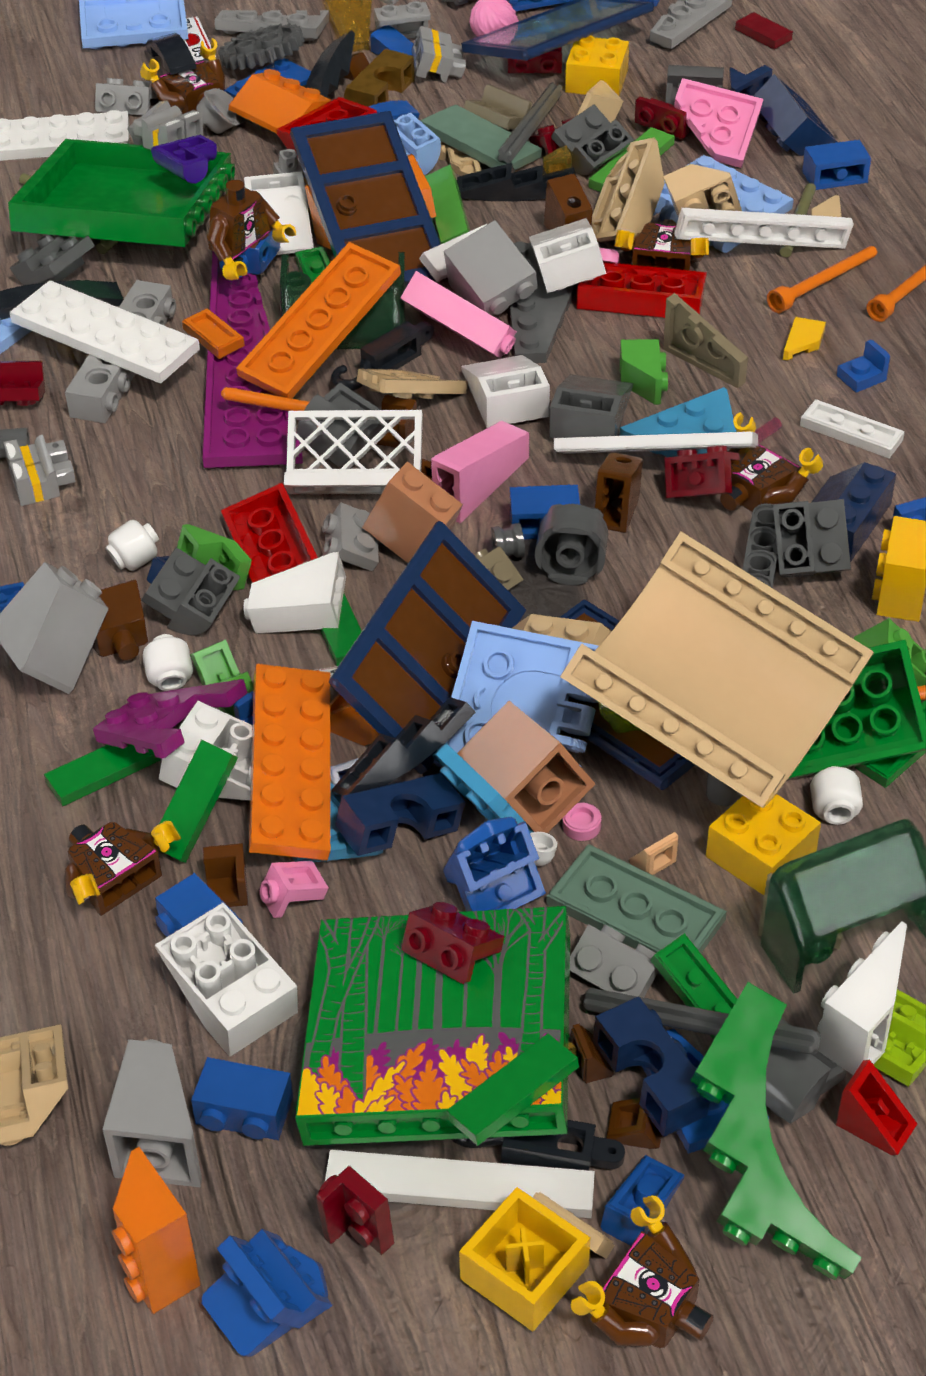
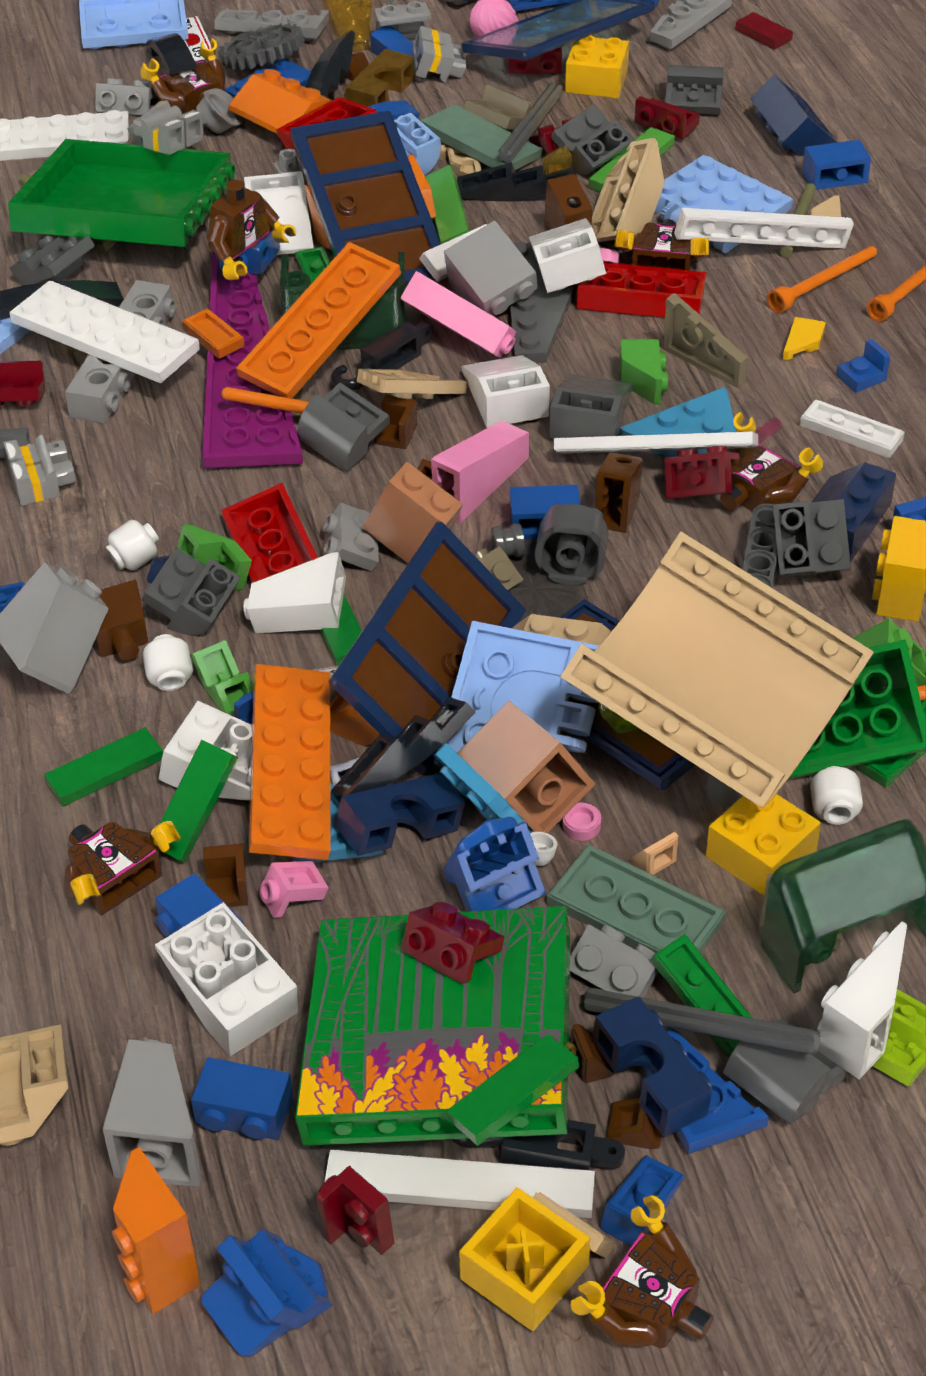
(149, 717): magenta wing -> none
(186, 157): dark purple brick -> none
(346, 479): white fence -> none
(605, 100): tan slope -> none
(701, 189): tan slope -> none
(719, 119): bright pink plate -> none
(743, 1141): green arch -> none
(749, 83): dark blue slope -> none
(874, 1111): red slope -> none

